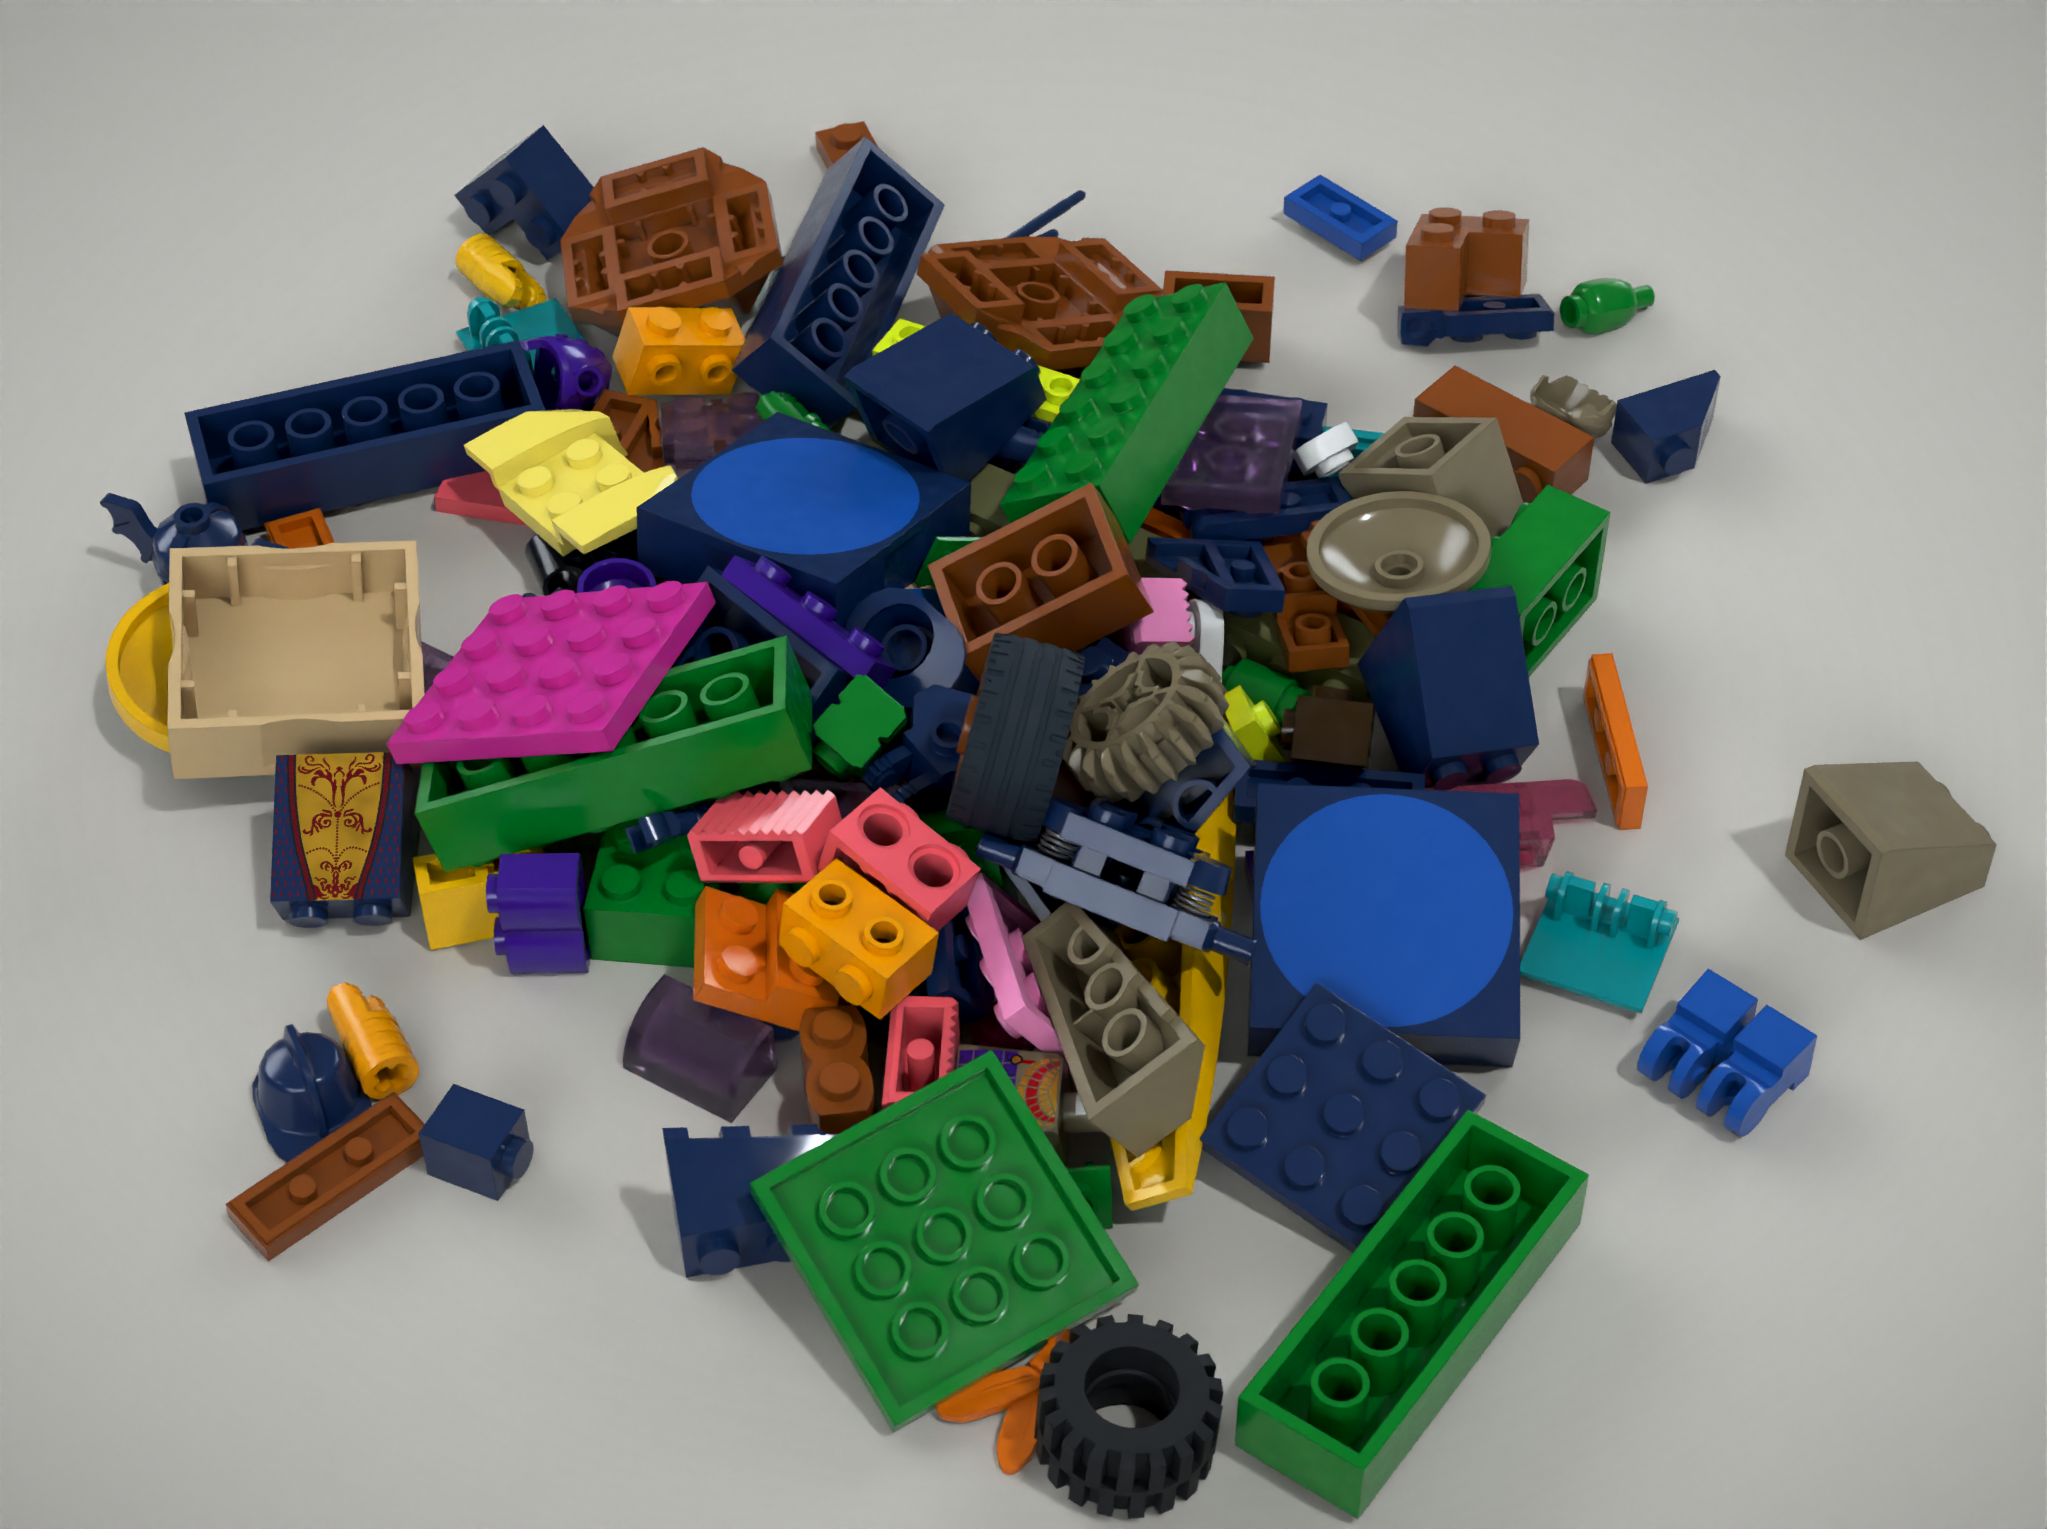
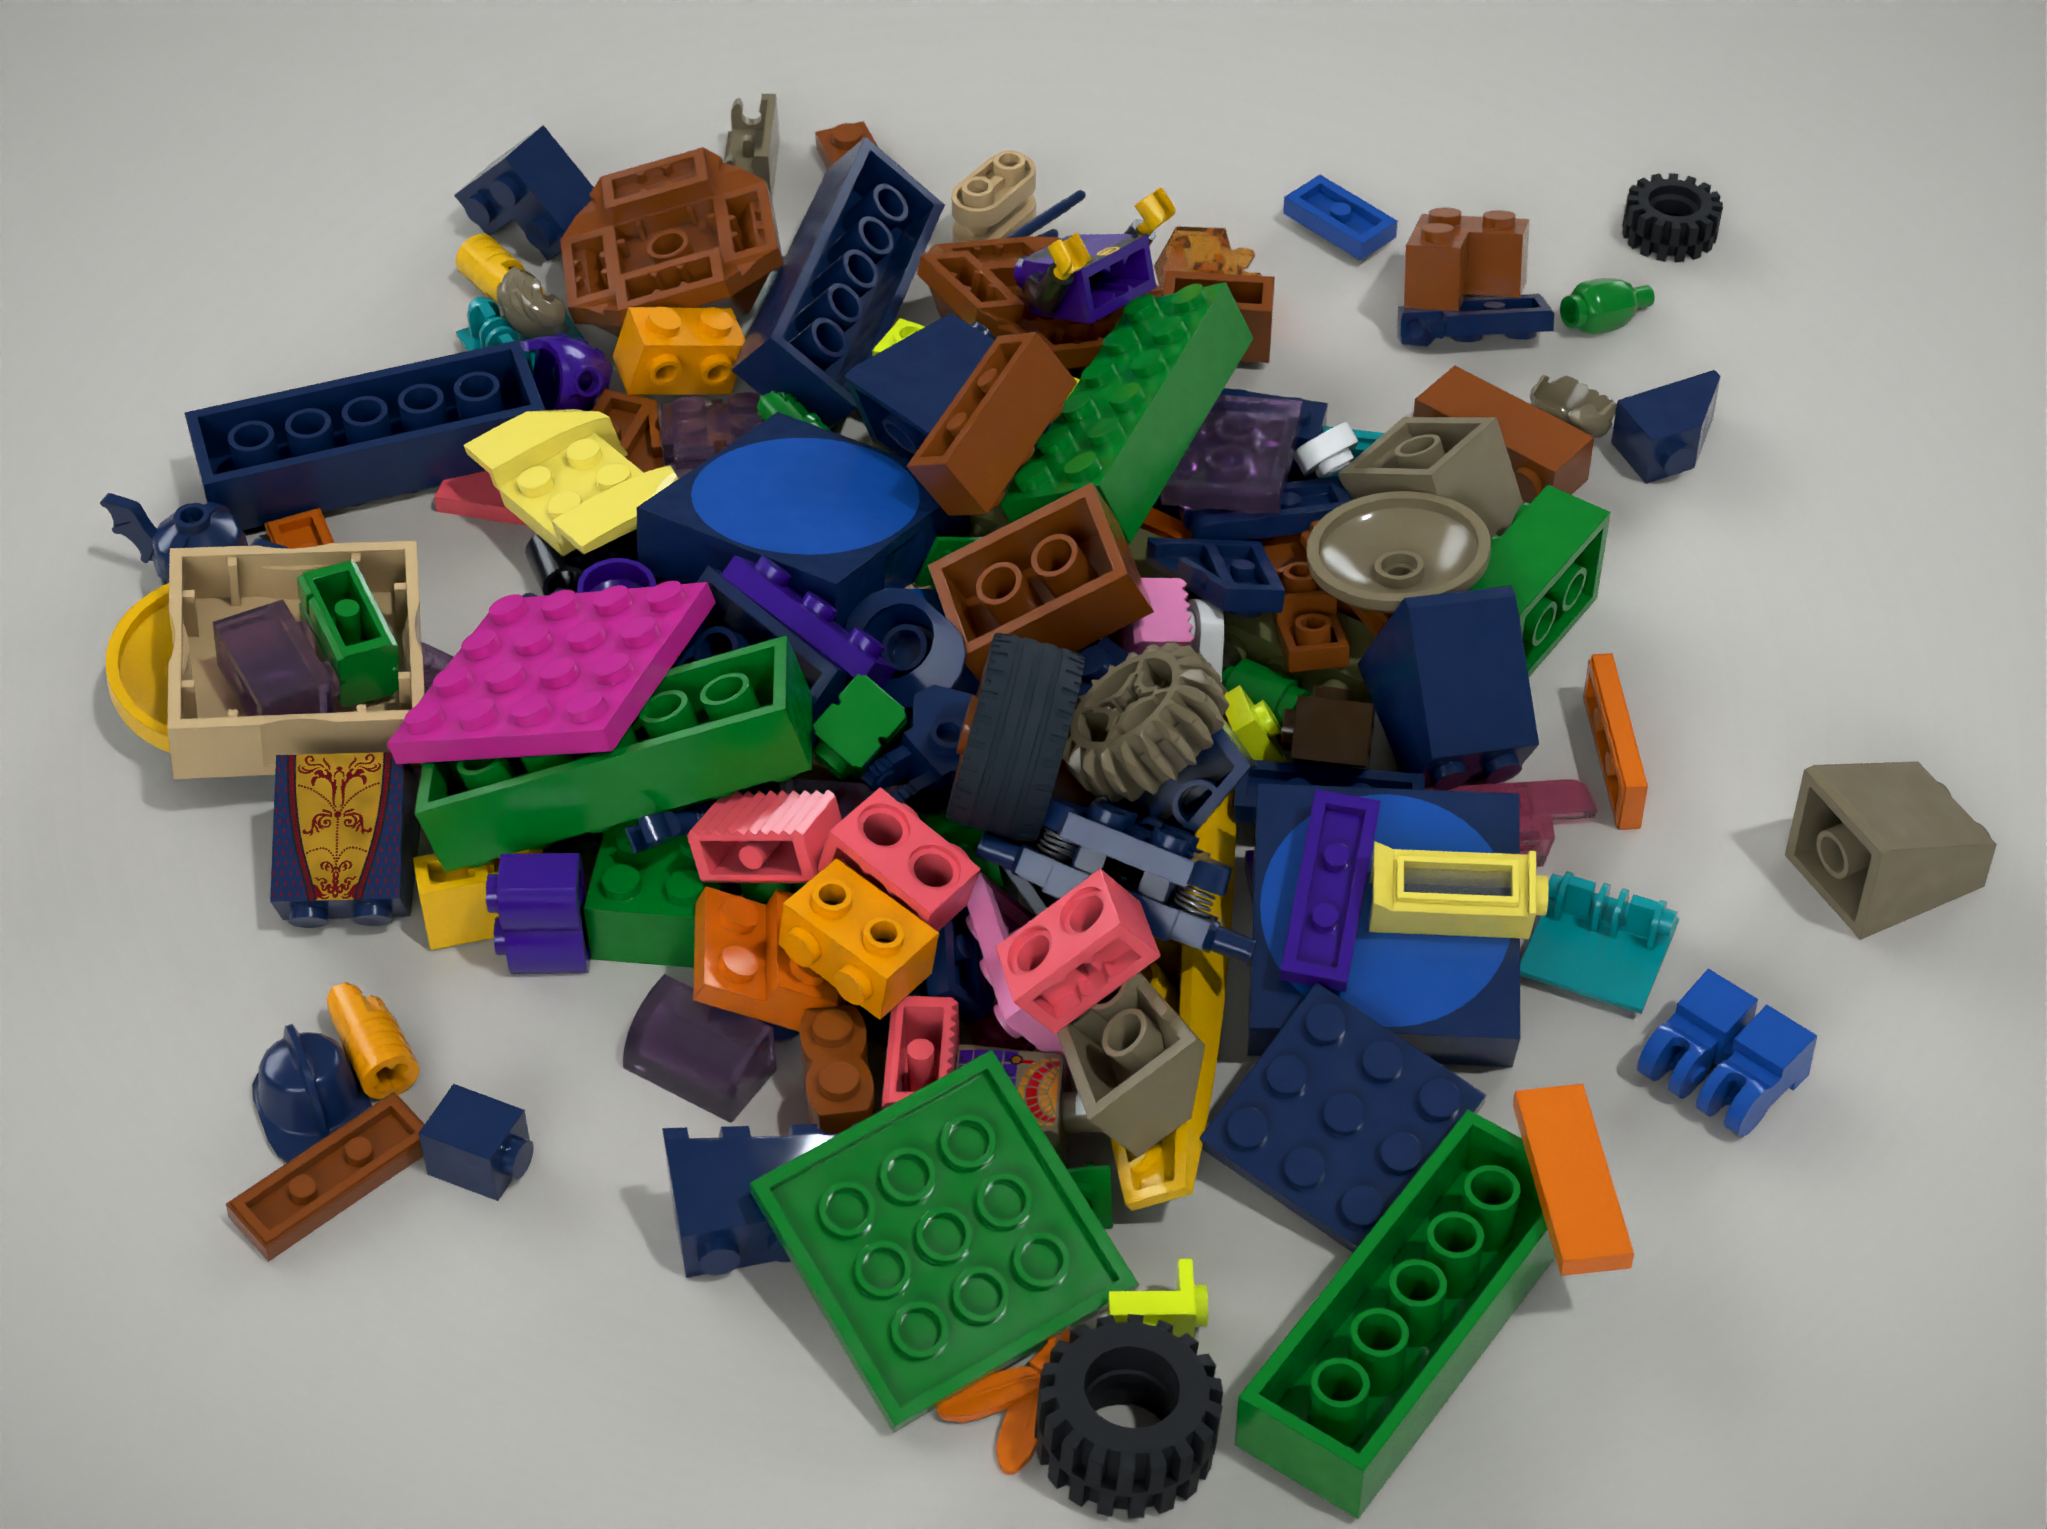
(274, 663): none -> clear purple brick
(349, 632): none -> green brick
(527, 308): none -> dark tan hair
(755, 142): none -> dark tan hinge
(992, 425): none -> dark orange brick
(995, 198): none -> tan brick
(1077, 951): none -> coral brick
(1094, 273): none -> torso
(1183, 1307): none -> neon yellow bracket
(1202, 251): none -> clear orange brick
(1330, 890): none -> dark purple plate
(1455, 893): none -> light yellow window
(1572, 1180): none -> orange tile
(1672, 217): none -> black tyre

